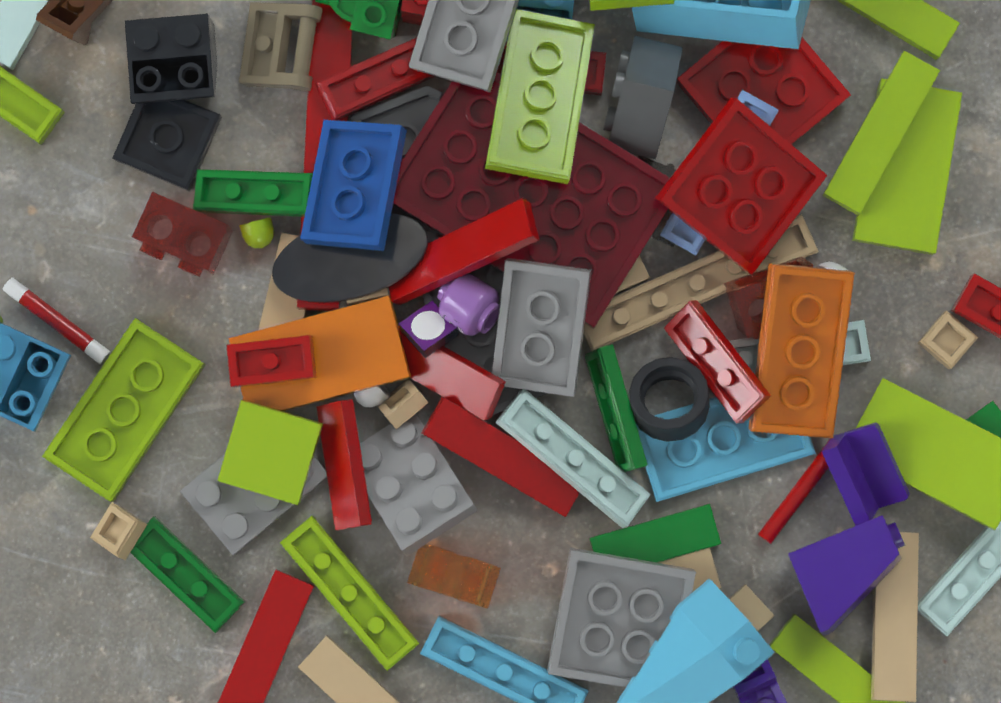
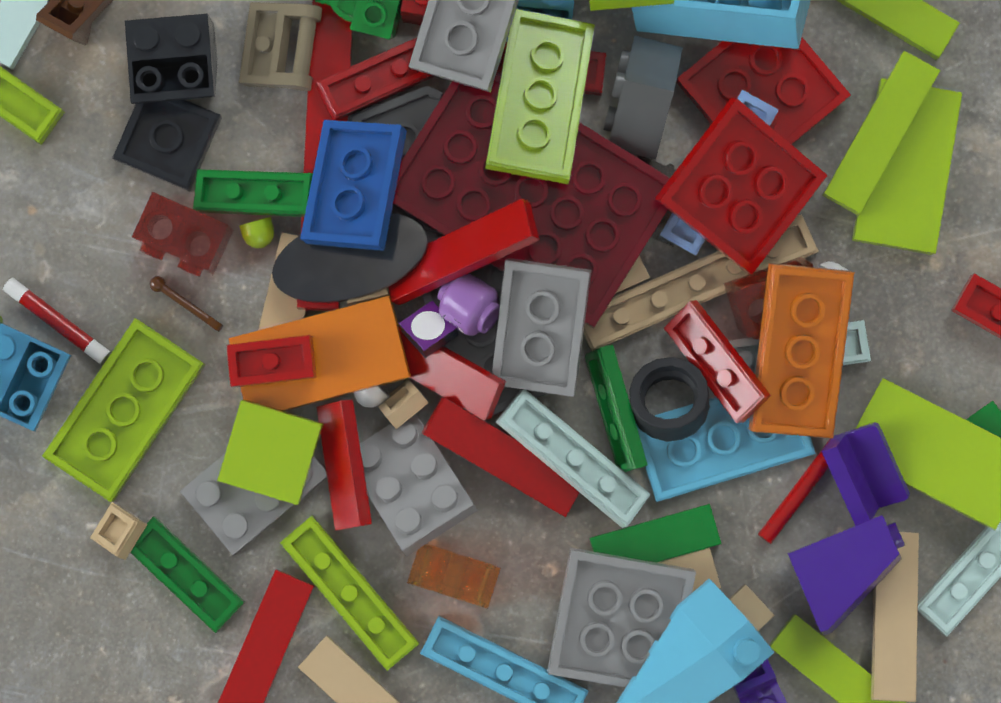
(159, 285): none -> reddish brown hinge
(947, 340): tan tile -> none

